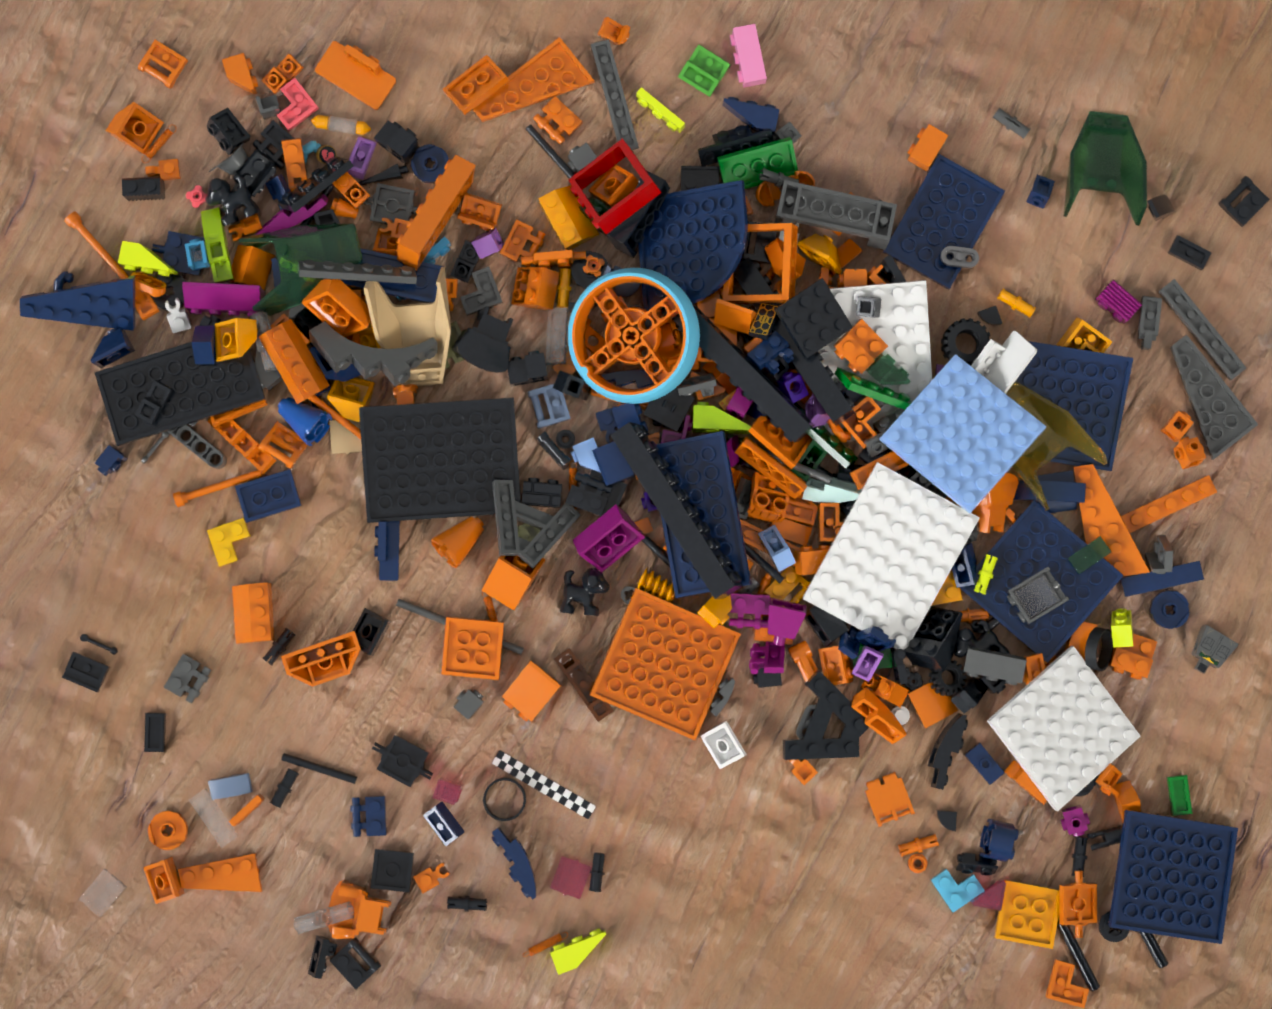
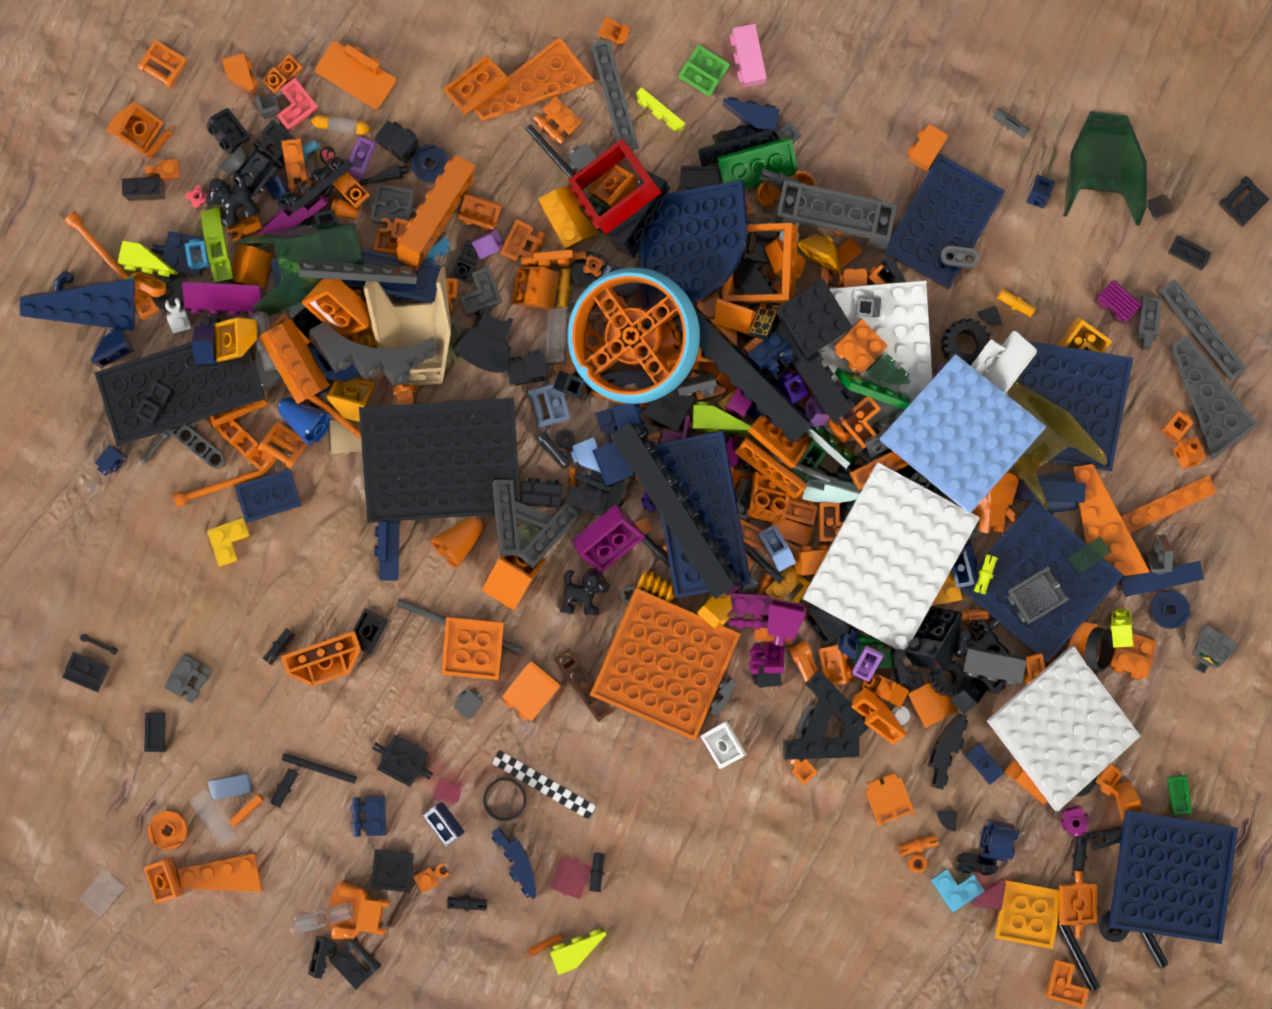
(253, 613): orange slope -> none
(490, 608): orange piece -> none
(874, 638): dark blue plate -> none

